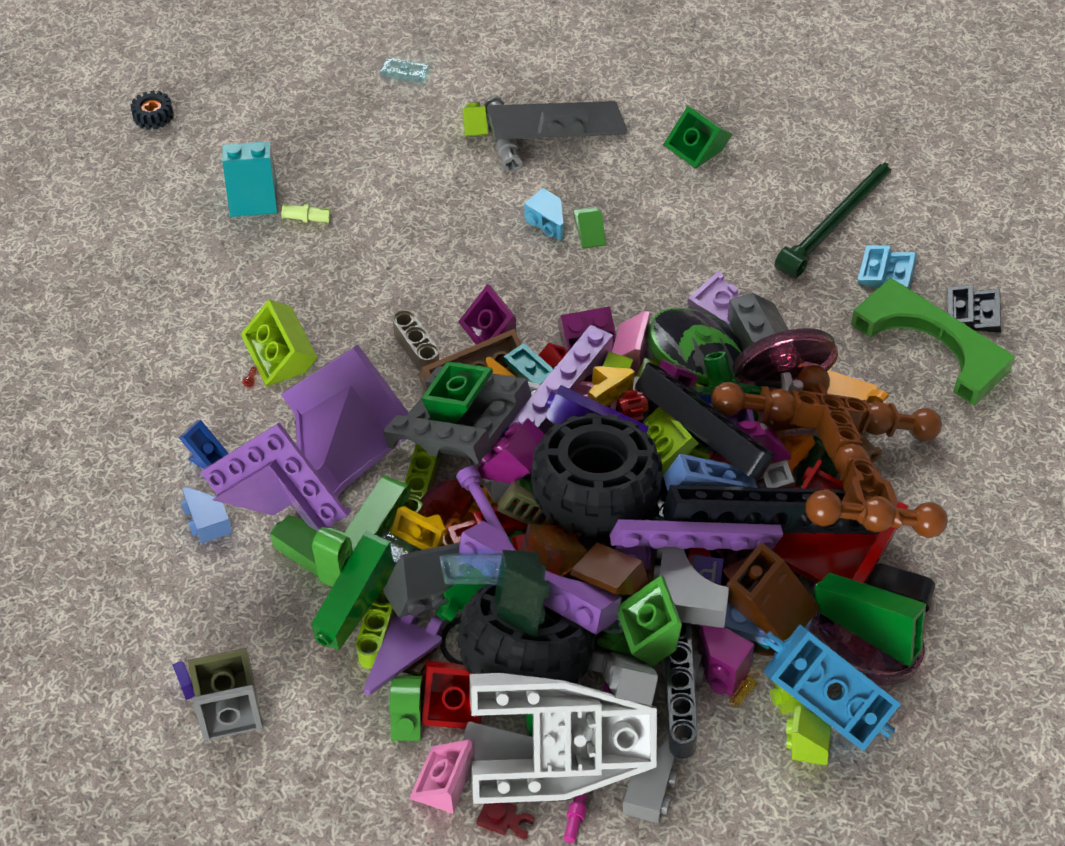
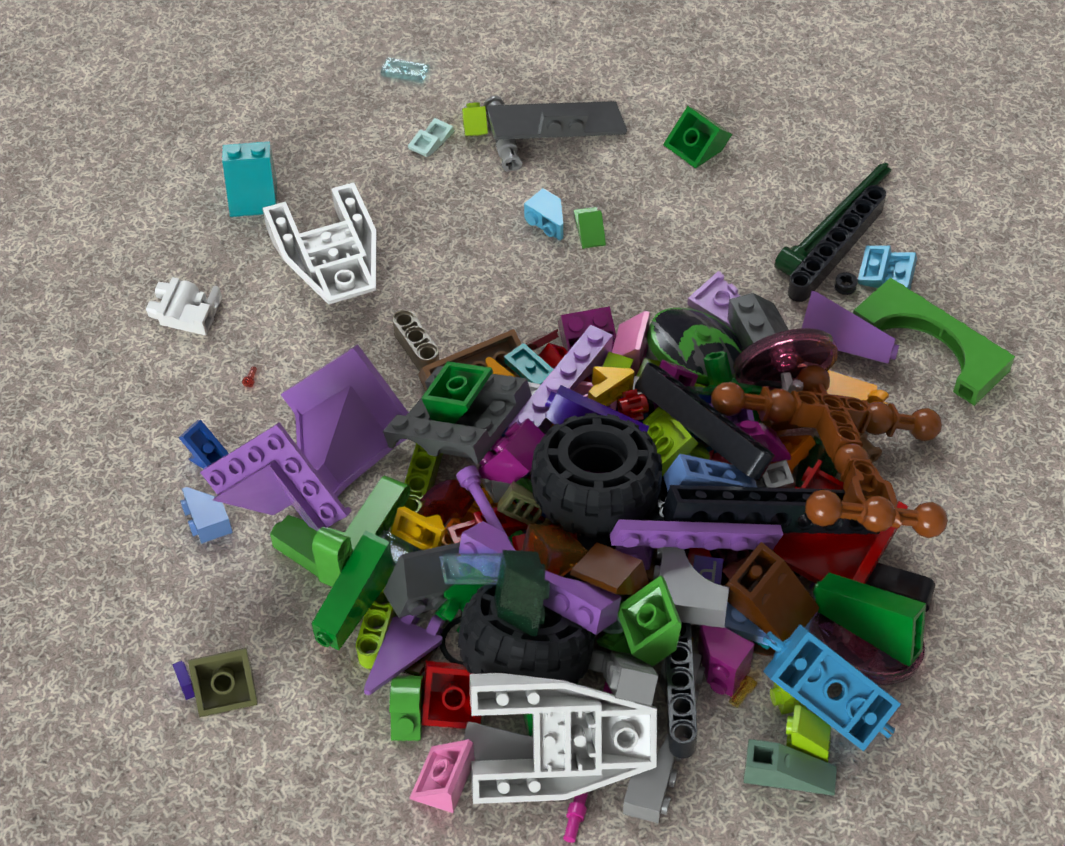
(142, 111): black bush -> none
(179, 306): none -> white hips
(228, 712): light grey slope -> none
(278, 343): lime slope -> none
(306, 213): yellowish green pin -> none
(332, 259): none -> white wedge
(432, 138): none -> light aqua slope
(487, 317): magenta slope -> none
(501, 816): dark red plate -> none
(542, 340): none -> dark red piece
(787, 768): none -> sand green slope
(836, 243): none -> black beam
(846, 277): none -> black bush
(848, 330): none -> medium lavender slope
(976, 309): slope -> none

